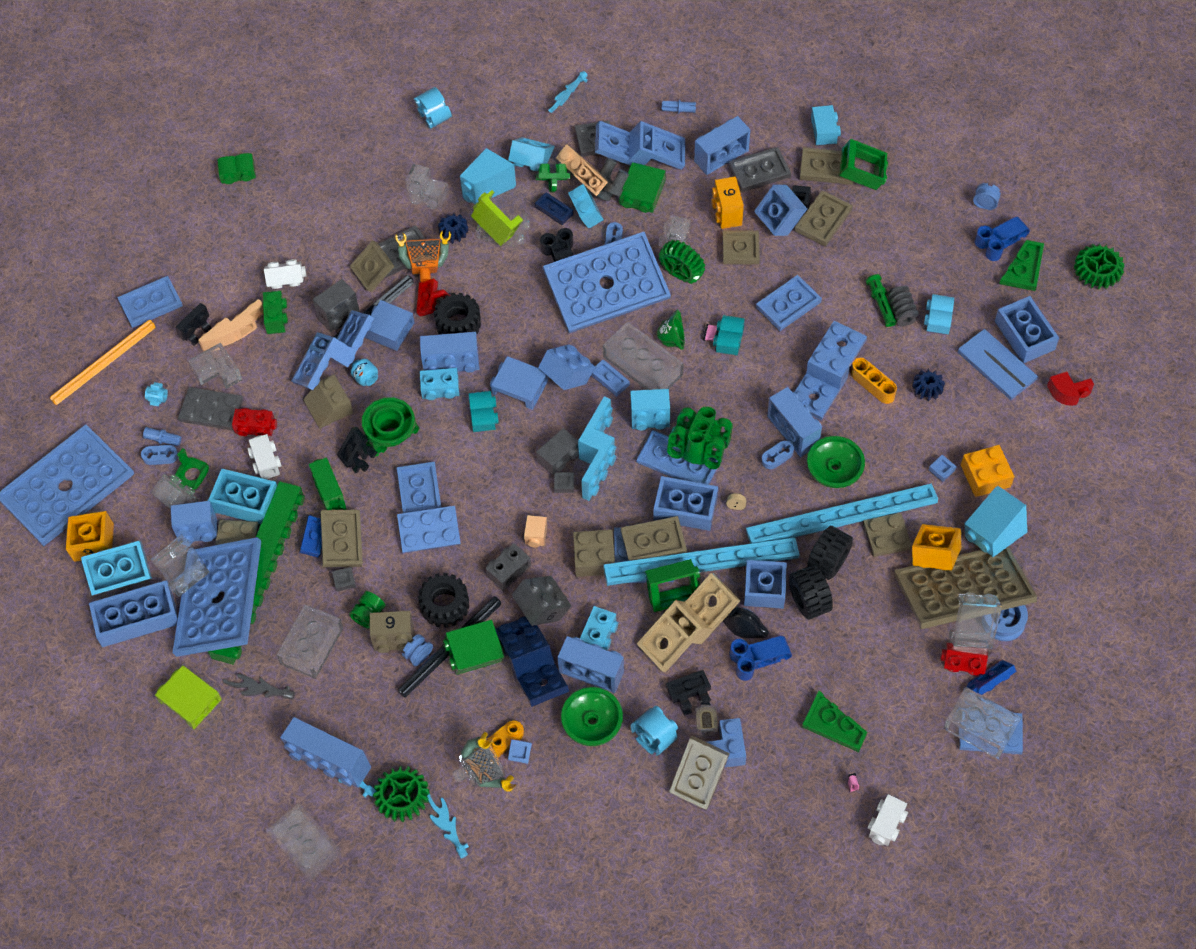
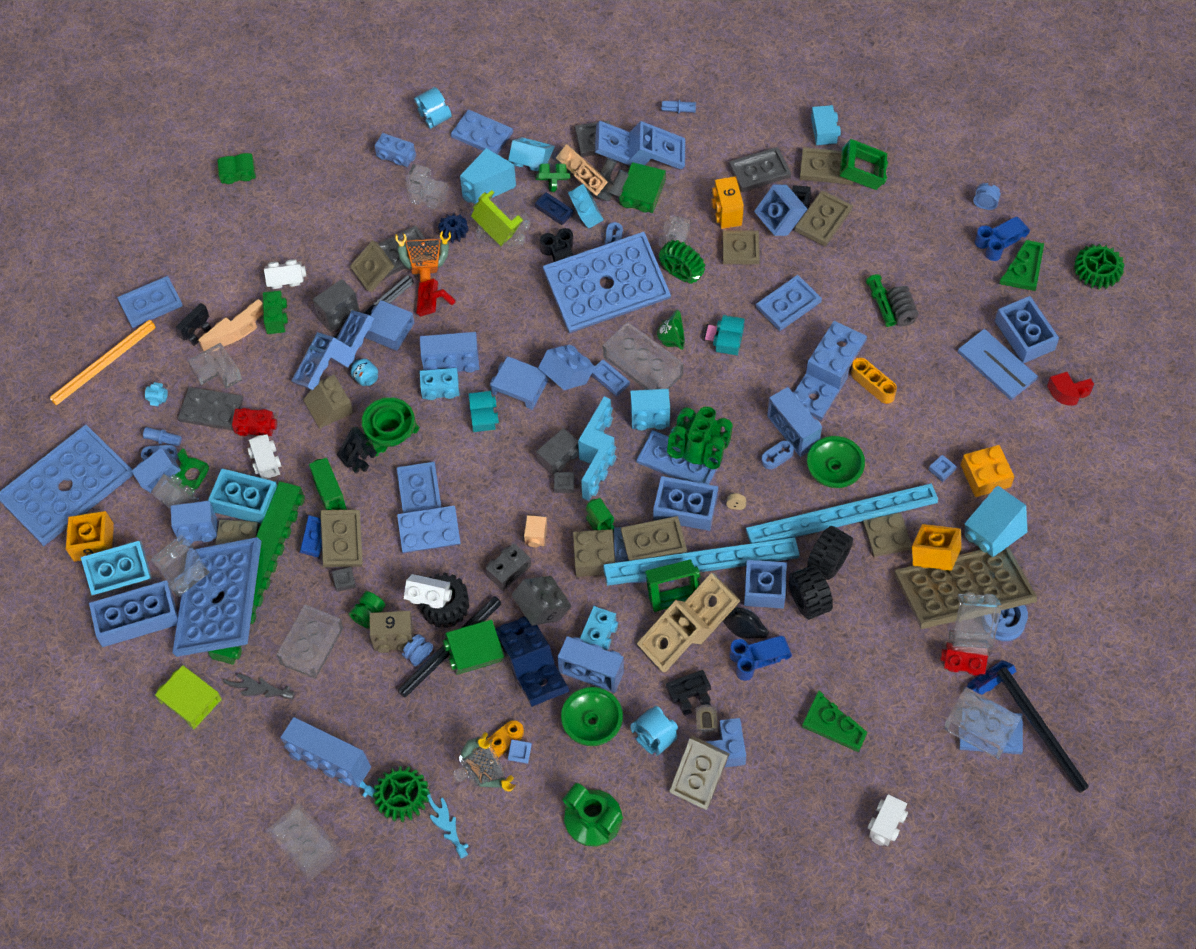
(153, 468): none -> medium blue brick
(395, 150): none -> medium blue brick
(427, 591): none -> white brick
(456, 305): black tyre -> none
(481, 132): none -> medium blue plate
(564, 95): medium azure piece -> none
(586, 829): none -> green piece
(599, 515): none -> green brick
(722, 145): medium blue brick -> none
(852, 782): bright pink piece -> none
(928, 384): dark blue gear -> none
(939, 314): medium azure brick -> none
(1042, 730): none -> black axle

